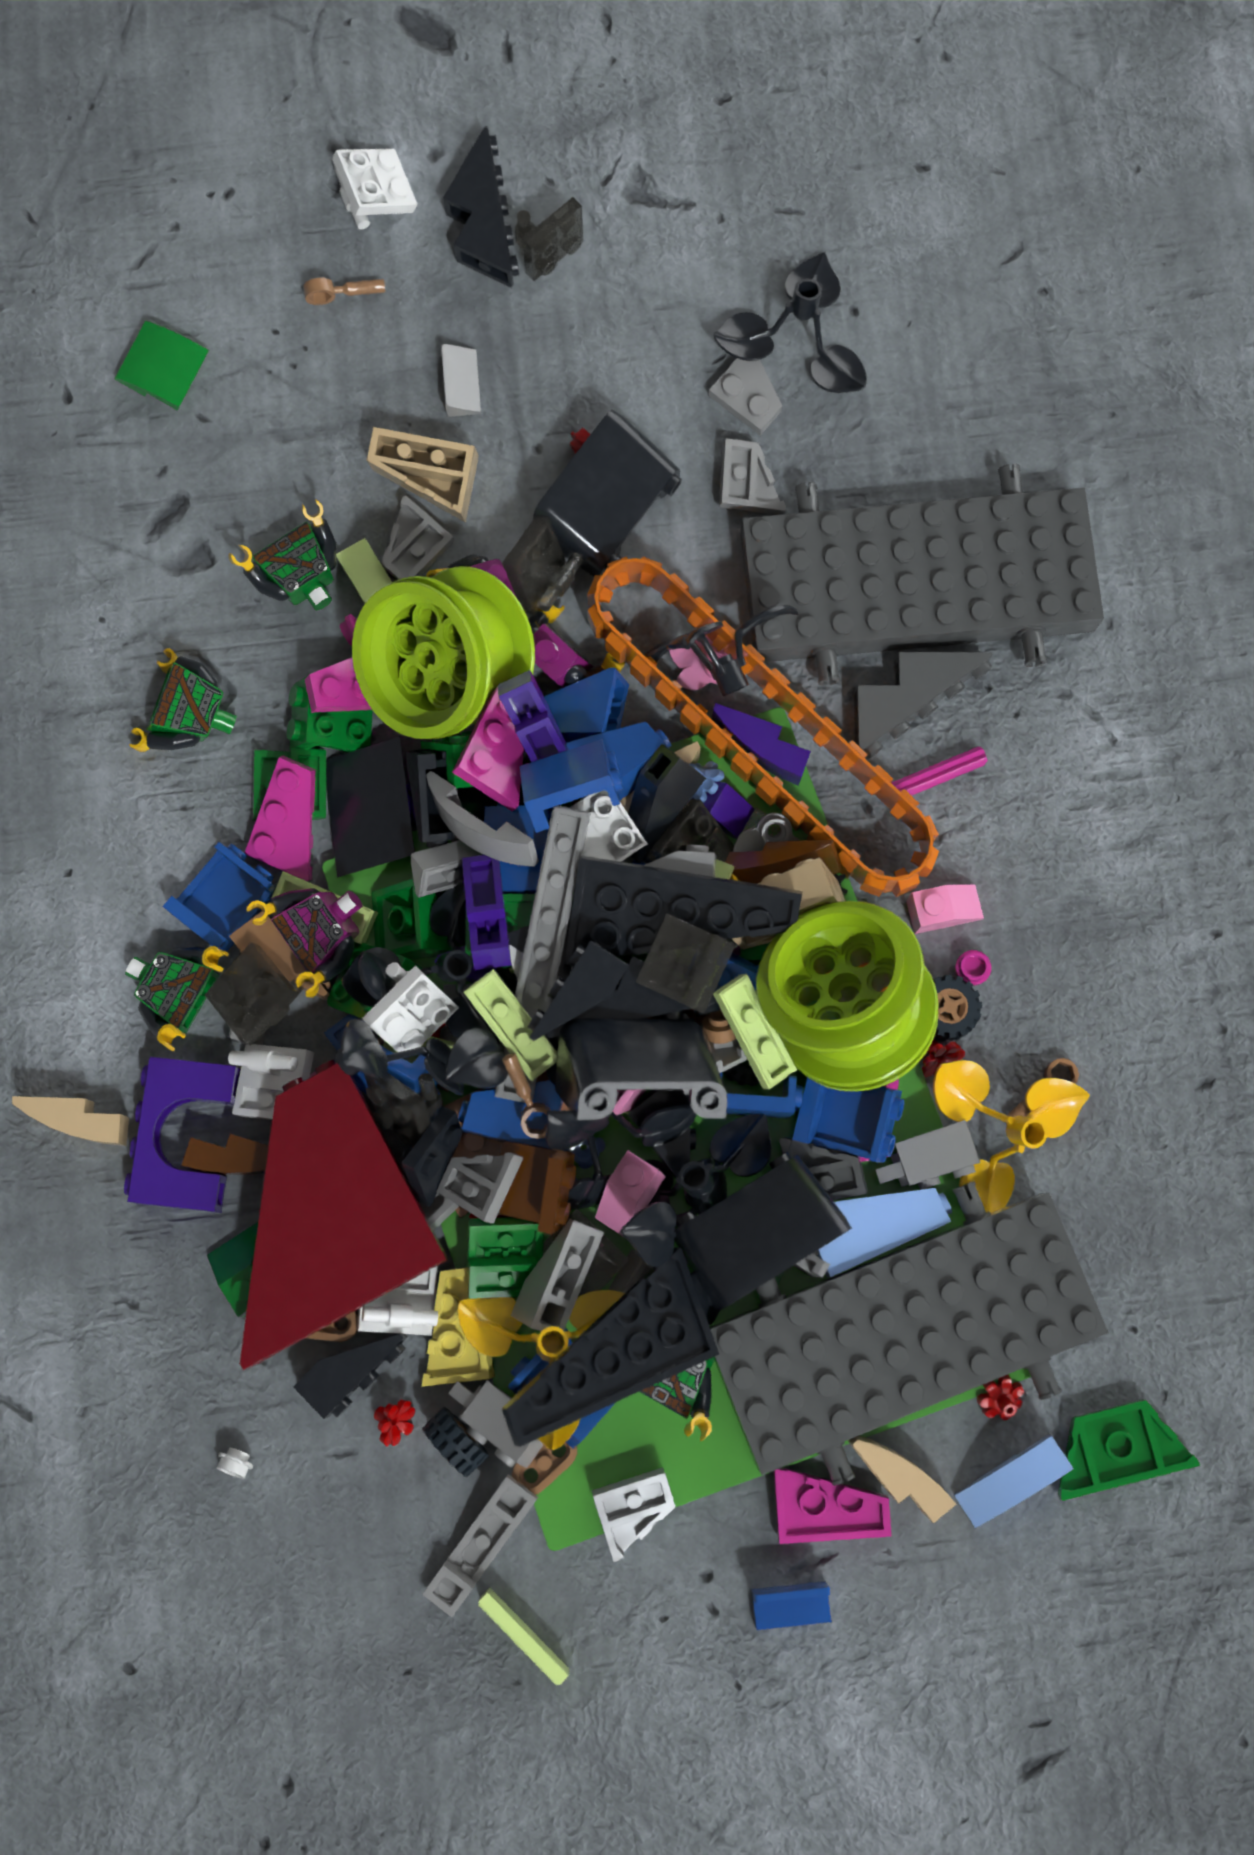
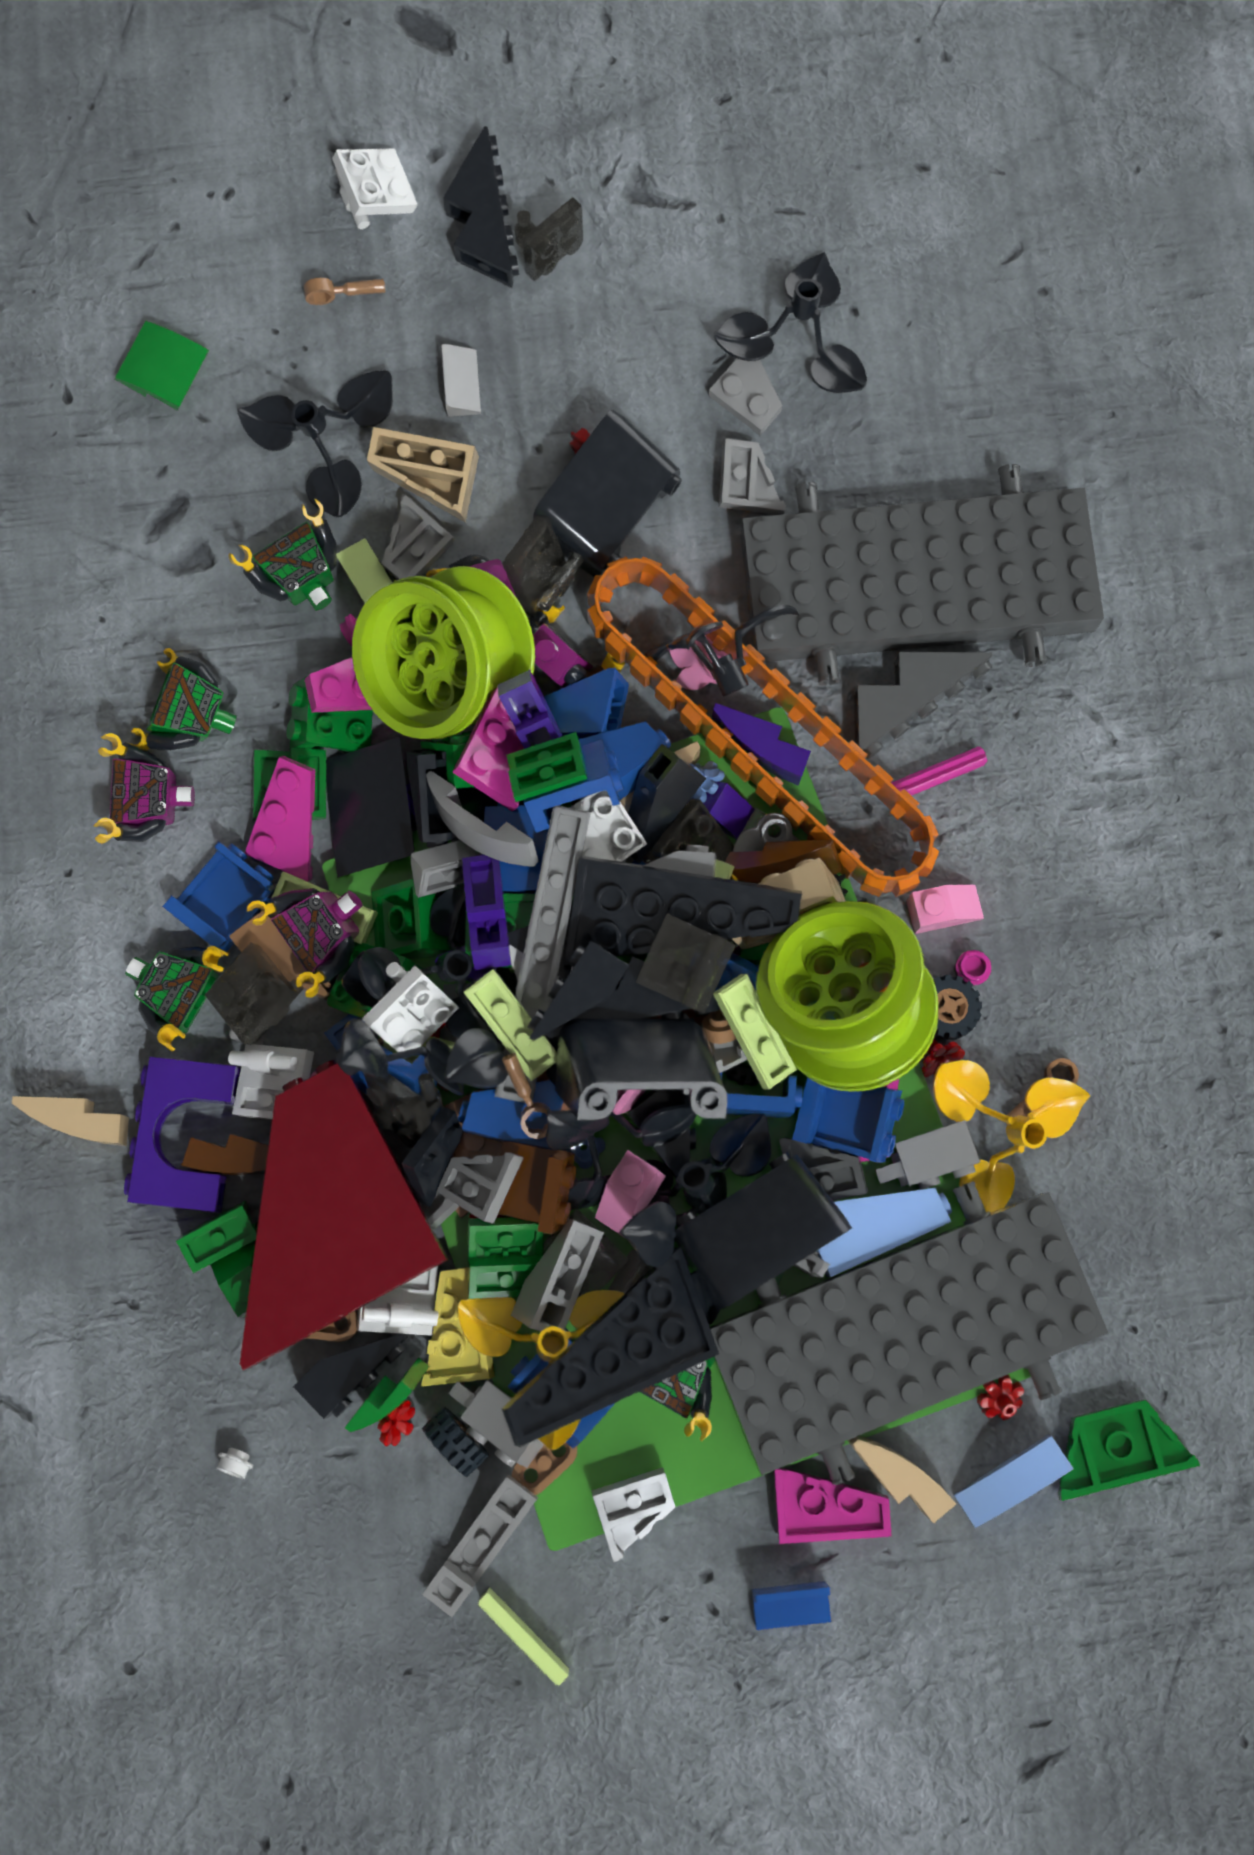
(141, 794): none -> torso
(217, 1237): none -> green panel
(275, 418): none -> black plant
(387, 1397): none -> green slope
(546, 767): none -> green slope

